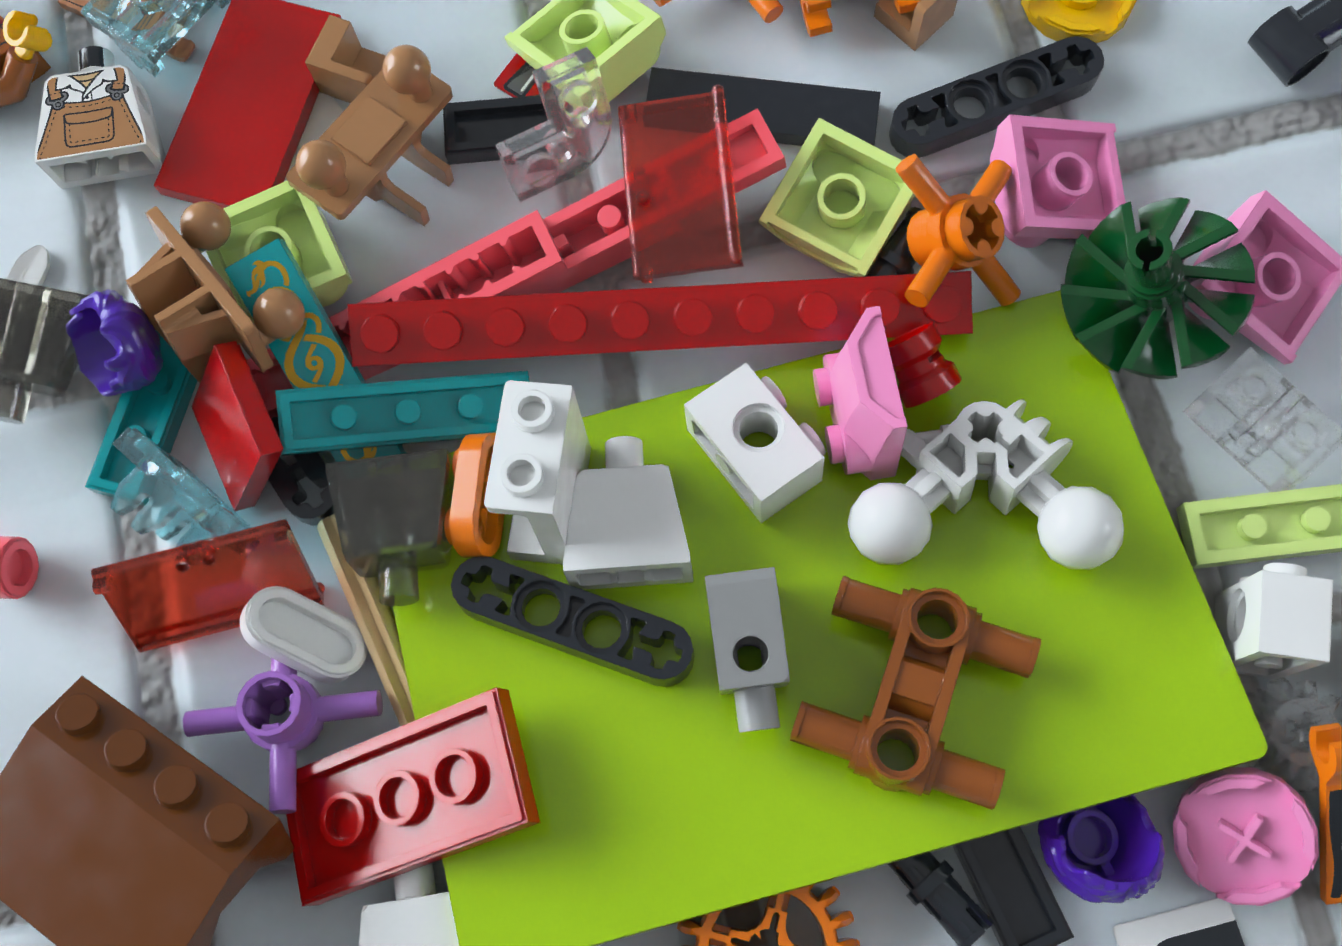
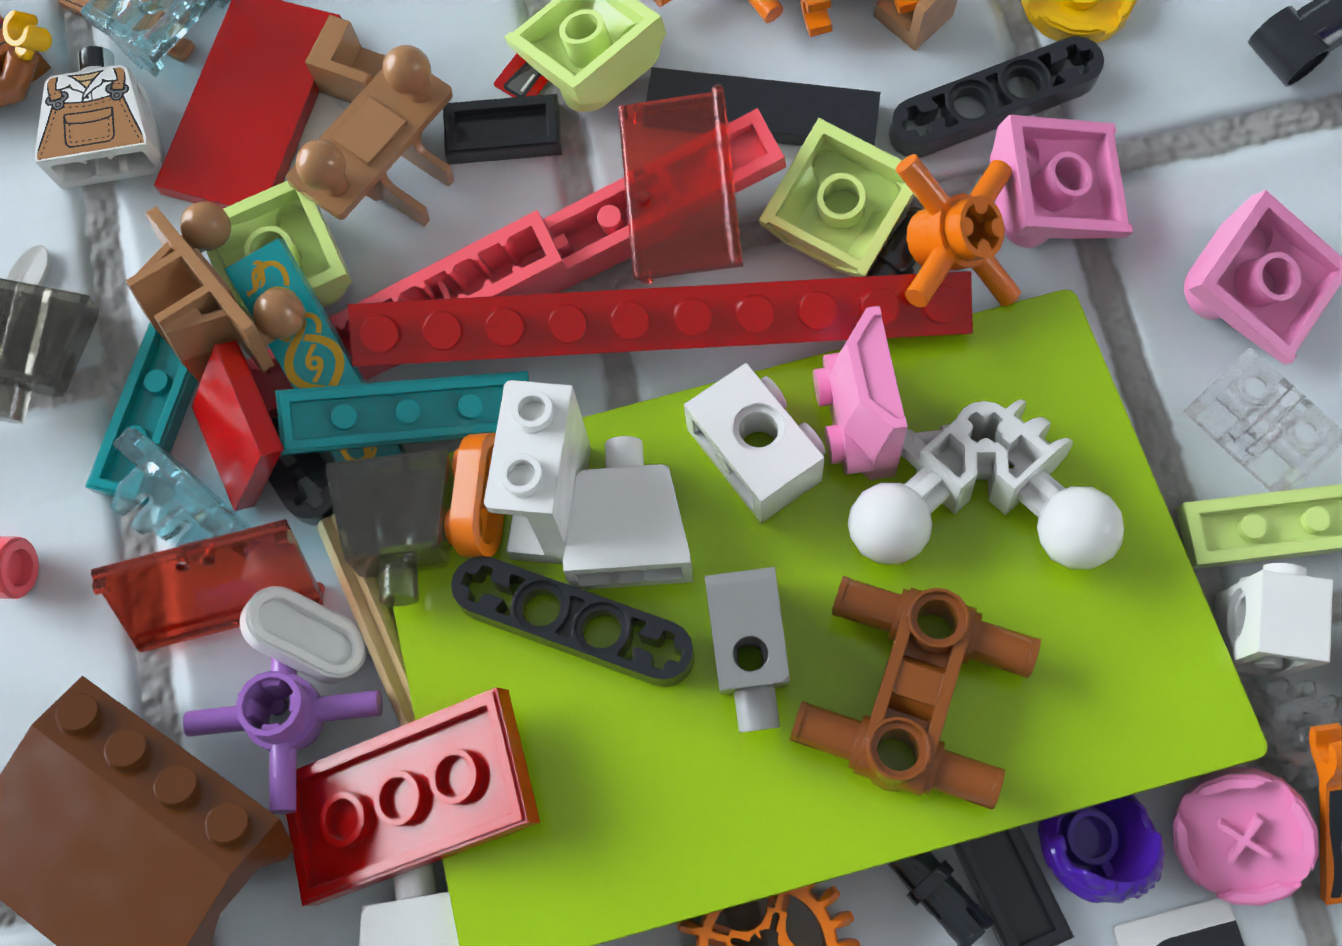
(114, 343): dark purple hair -> none
(571, 137): clear plate -> none
(921, 366): red wheel -> none
(1132, 284): dark green piece -> none

